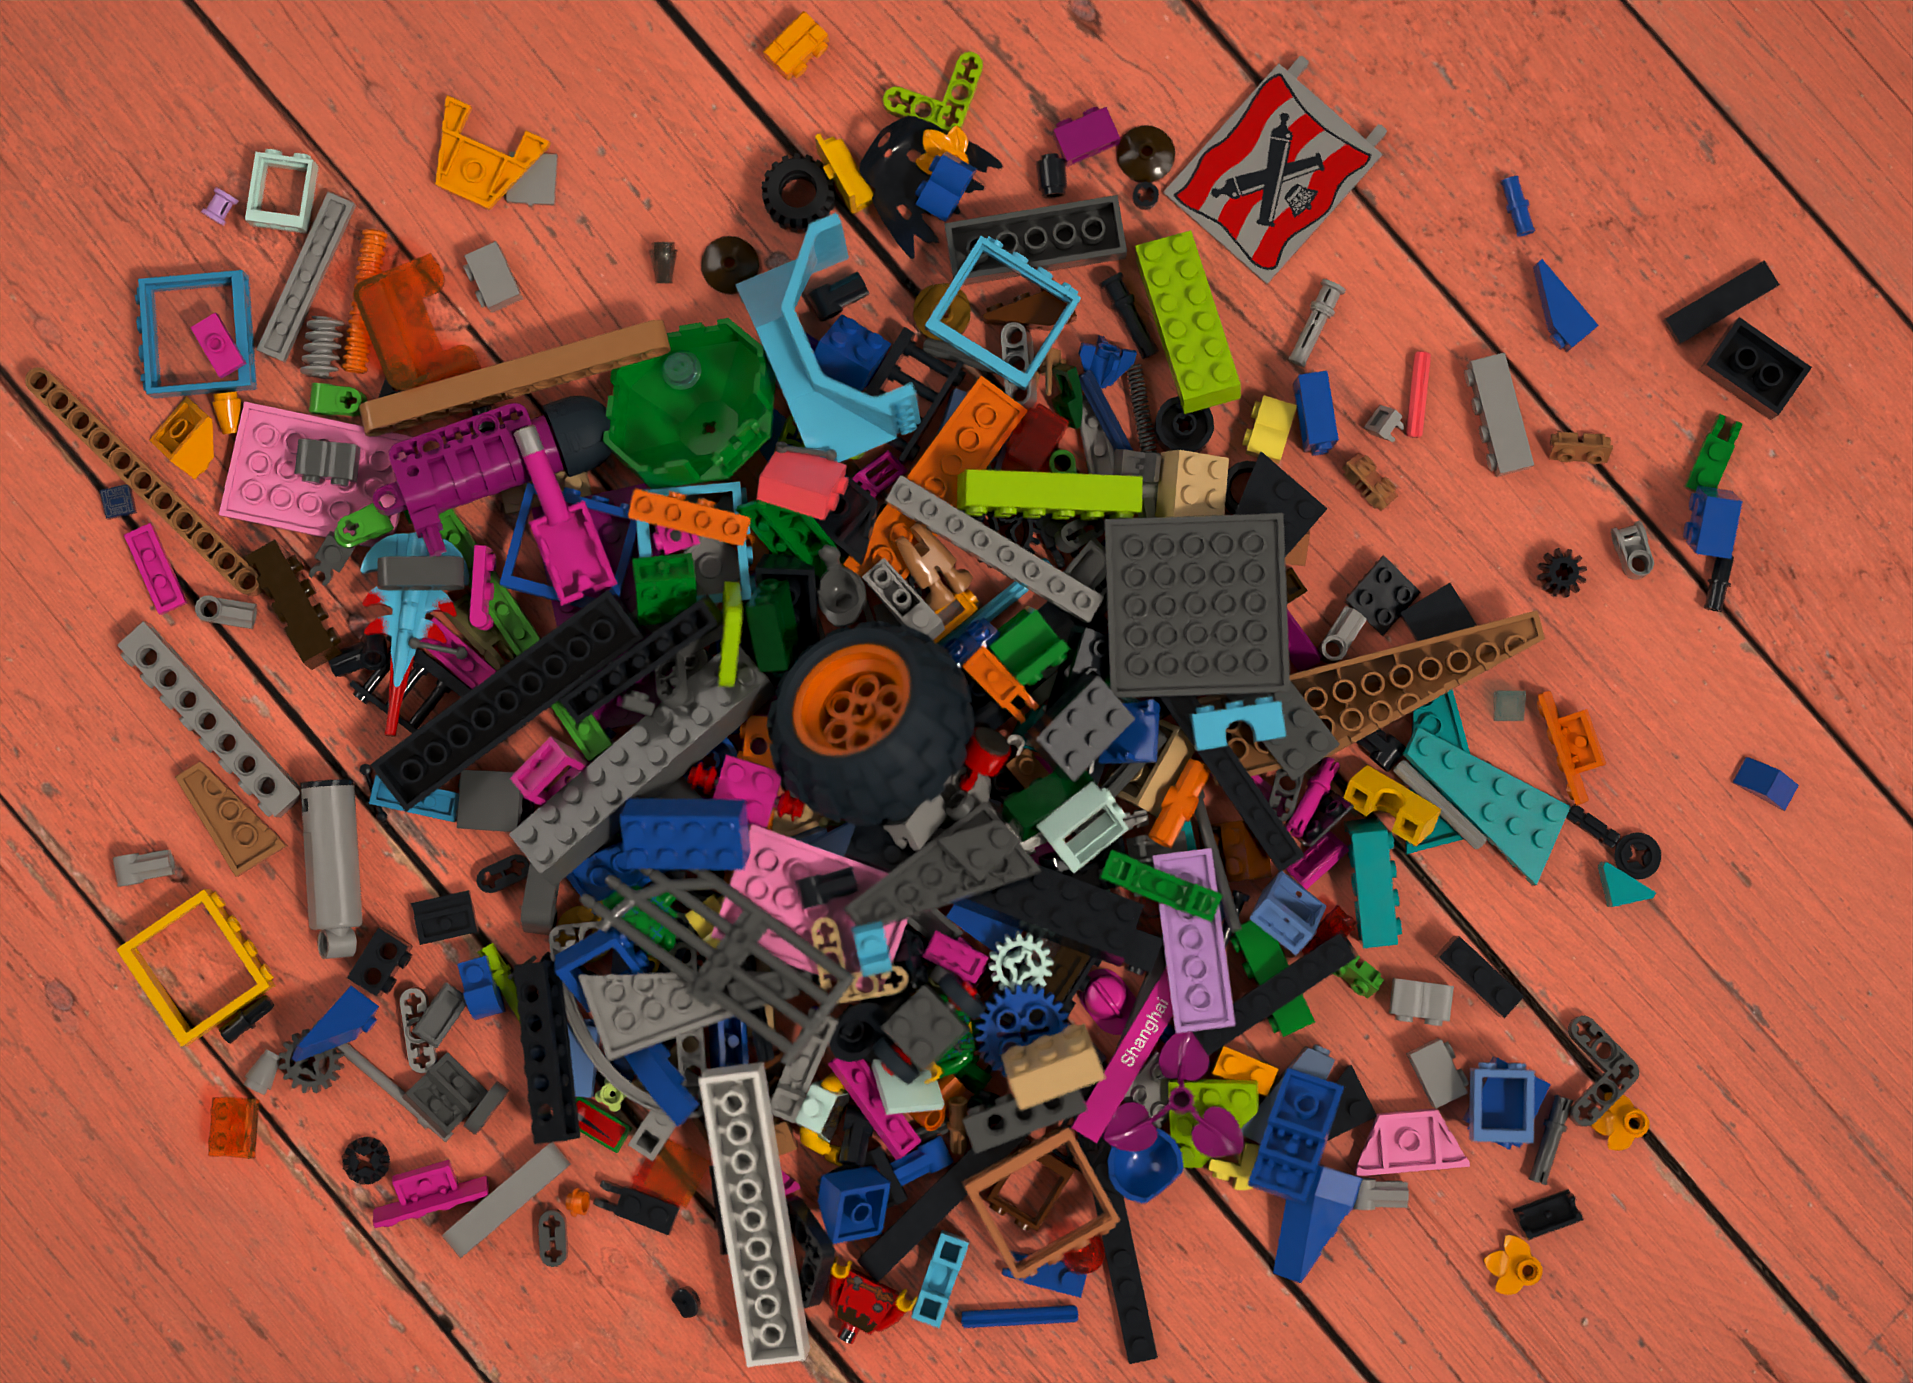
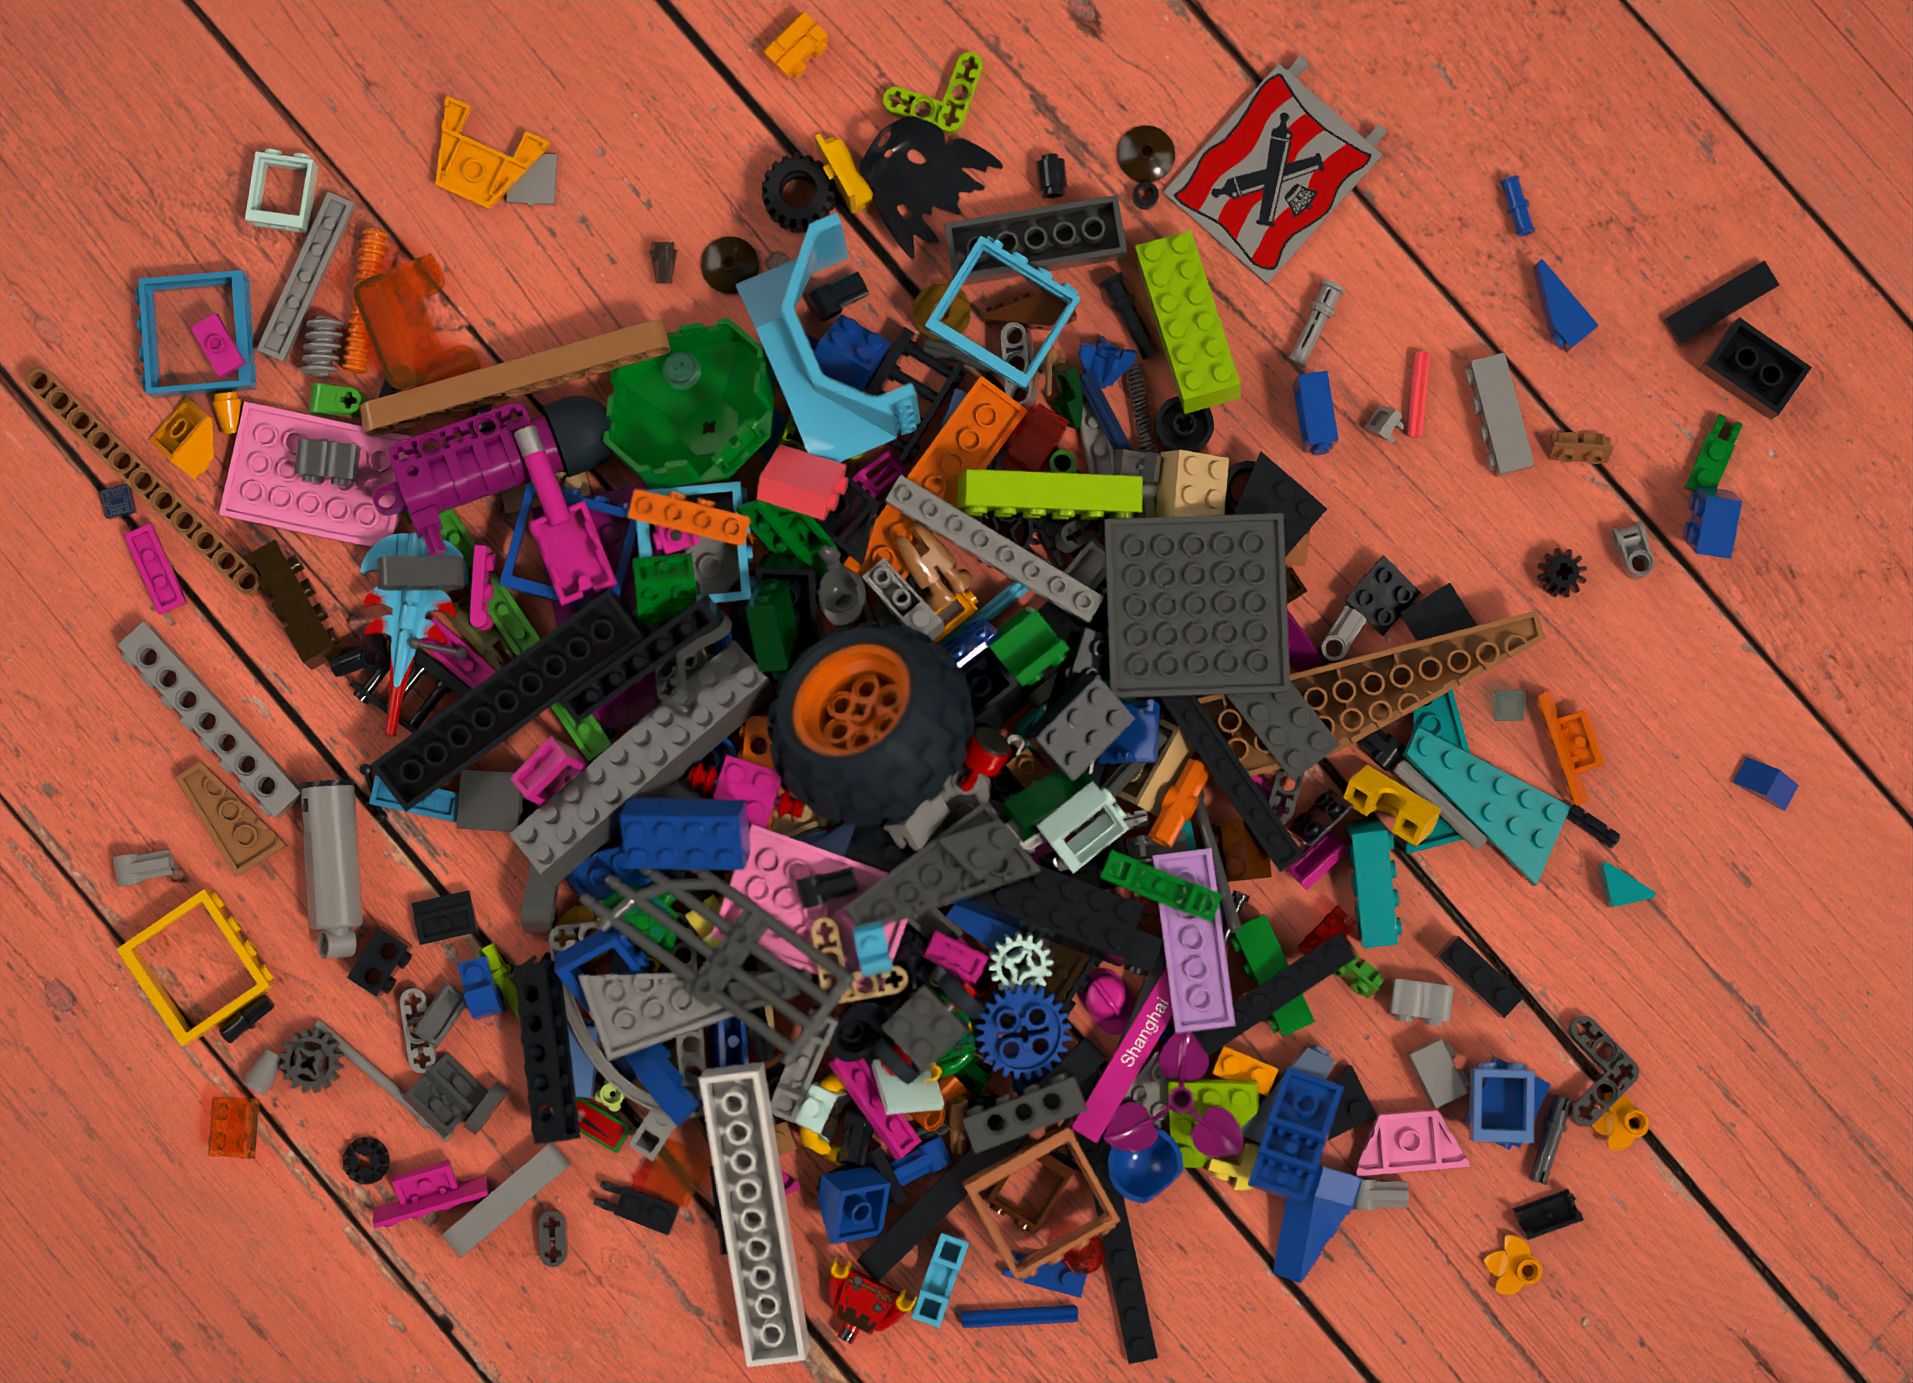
(219, 206): lavender bush -> none
(228, 612): light grey piece -> none
(331, 557): dark grey plate -> none
(340, 1025): blue slope -> none
(367, 525): bright green piece -> none
(493, 277): light grey brick -> none
(501, 867): black beam -> none
(578, 1202): orange plate -> none
(635, 702): dark grey hinge -> none
(686, 1301): black piece -> none
(731, 633): lime beam -> none
(783, 447): dark grey hinge -> none
(818, 1249): black beam -> none
(938, 143): light orange plate -> none
(946, 185): blue brick -> none
(959, 805): dark grey tile -> none
(998, 681): orange hinge -> none
(1052, 1066): tan brick -> none
(1085, 135): magenta brick -> none
(1263, 718): medium azure arch -> none
(1270, 428): light yellow brick -> none
(1281, 902): medium blue window -> none
(1317, 787): dark pink pin -> none
(1364, 469): medium nougat hinge -> none
(1651, 858): black gear -> none
(1719, 584): black axle -> none

